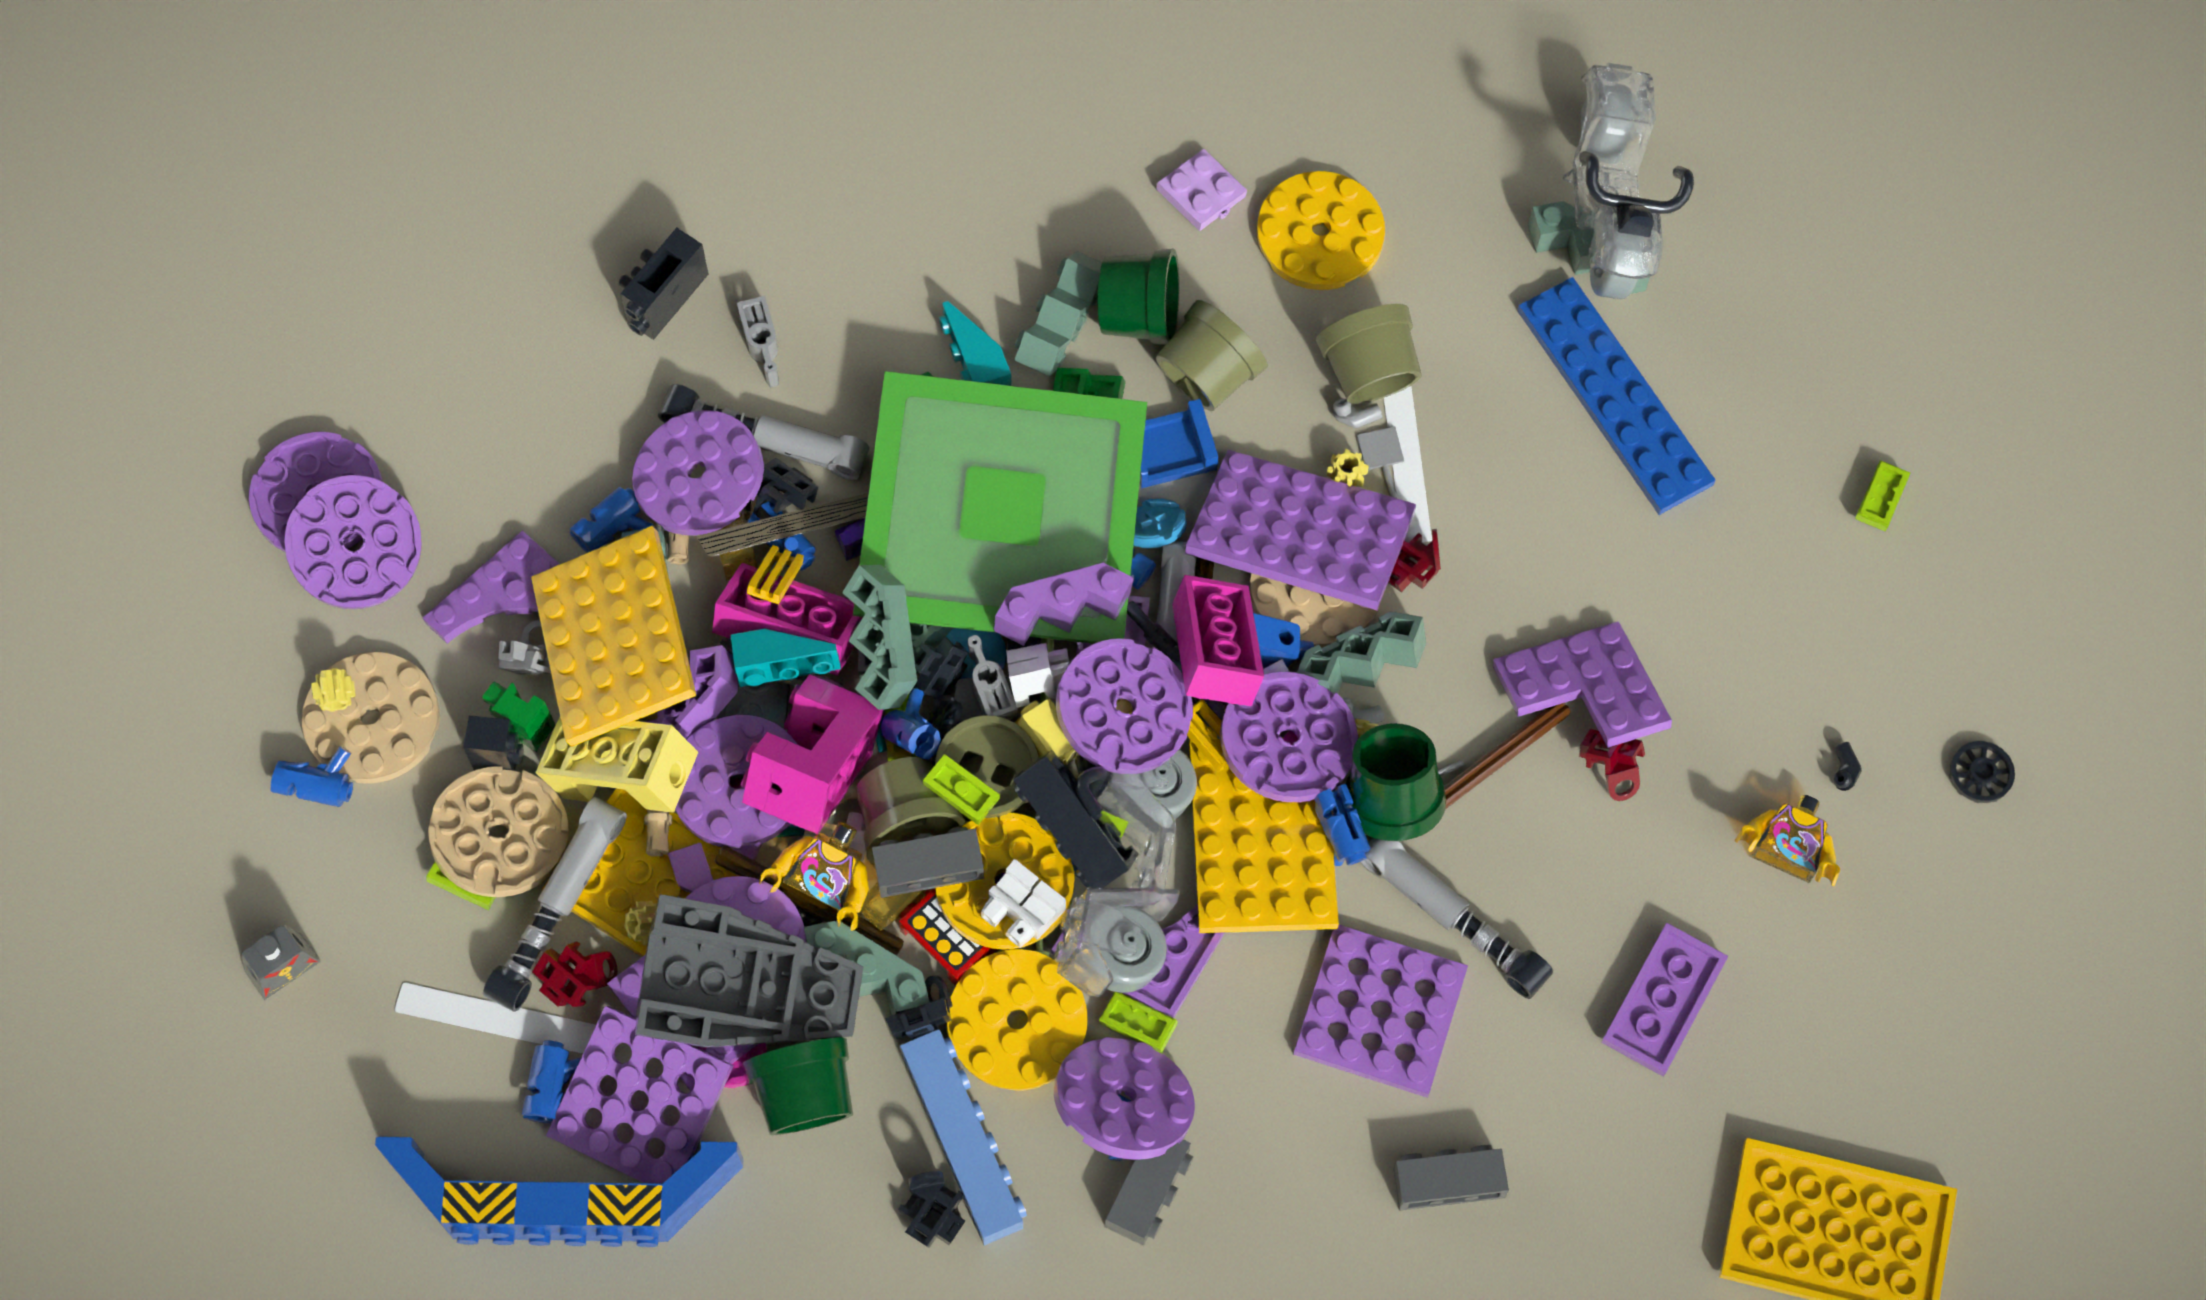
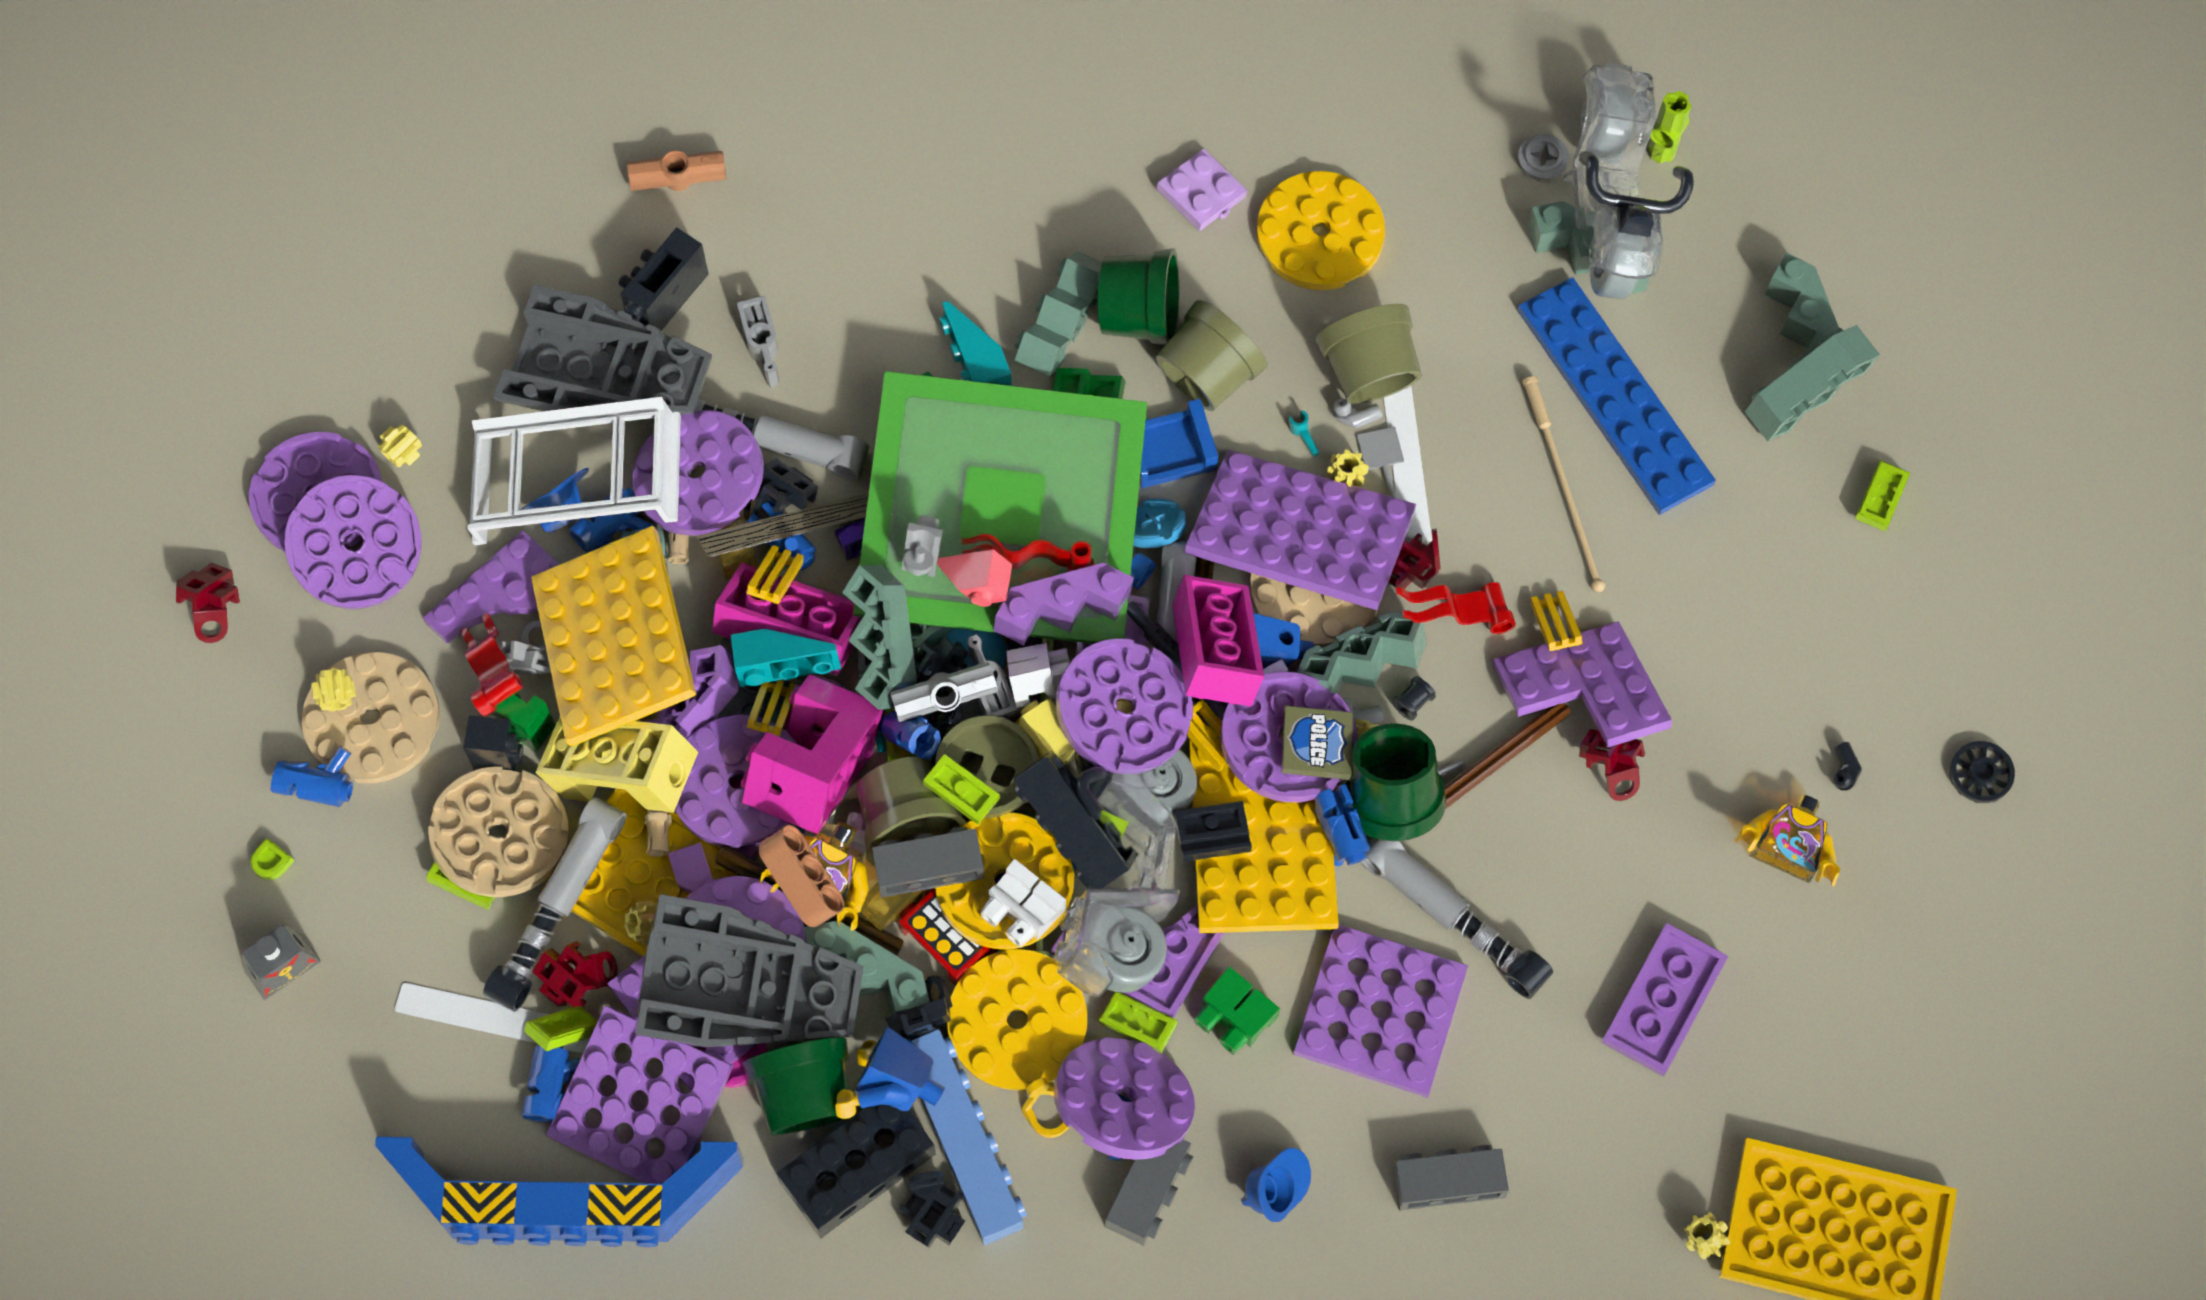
(208, 597): none -> dark red piece
(270, 860): none -> lime tile
(399, 445): none -> light yellow gear
(491, 669): none -> red flag
(561, 1028): none -> lime plate
(563, 494): none -> blue piece
(593, 355): none -> dark grey wedge
(658, 171): none -> nougat piece
(665, 464): none -> white piece
(777, 690): none -> yellow tile
(801, 876): none -> nougat beam
(855, 1186): none -> black brick
(892, 1076): none -> blue torso
(922, 546): none -> light grey hips
(922, 697): none -> light grey piece
(979, 575): none -> coral slope
(1034, 1090): none -> yellow piece
(1073, 559): none -> red flag
(1213, 831): none -> black plate
(1238, 1009): none -> green hips
(1278, 1185): none -> blue piece
(1302, 430): none -> teal hand
(1317, 742): none -> tile
(1413, 698): none -> black bush
(1466, 608): none -> red flag
(1544, 423): none -> tan piece
(1551, 603): none -> yellow tile
(1556, 154): none -> light grey gear
(1669, 126): none -> lime piece
(1699, 1228): none -> light yellow gear
(1801, 289): none -> sand green brick
(1811, 381): none -> sand green brick

